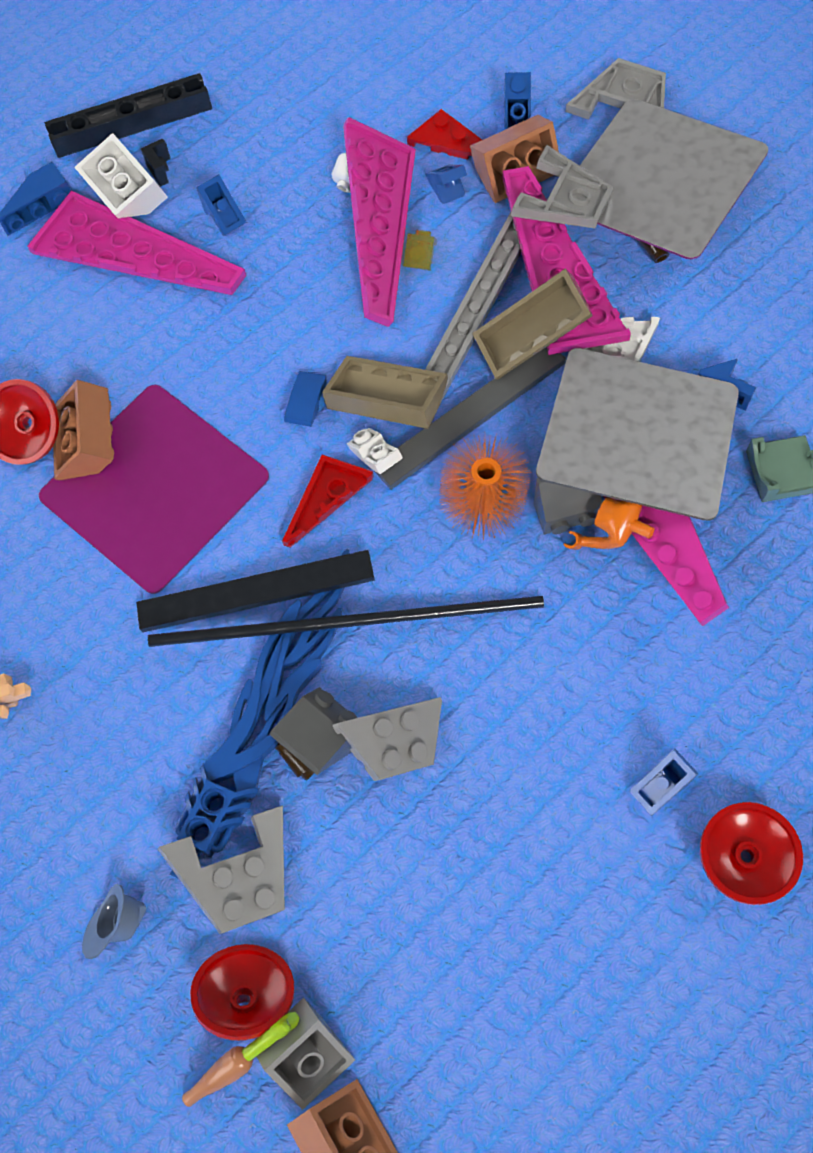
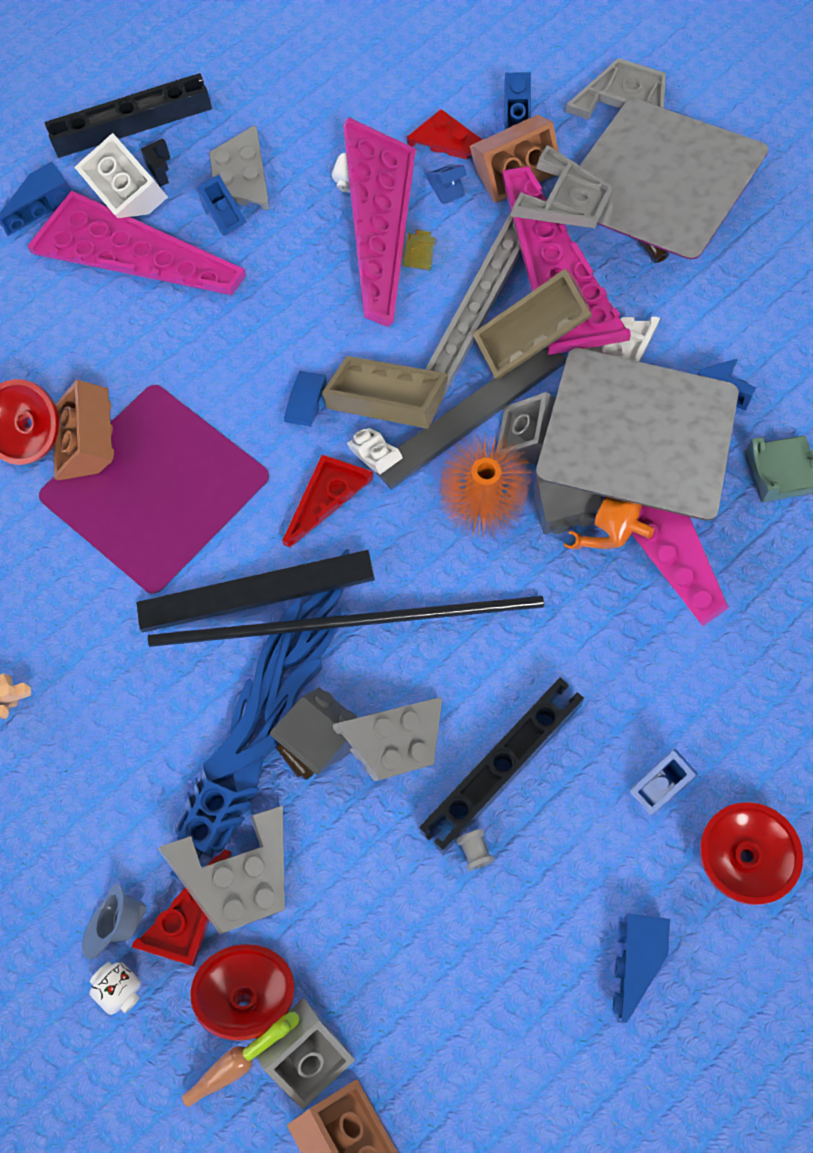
(115, 988): none -> white head
(180, 928): none -> red wing
(242, 168): none -> light grey wing
(475, 849): none -> light grey bush
(485, 781): none -> black piece
(526, 425): none -> light grey slope
(643, 953): none -> blue slope

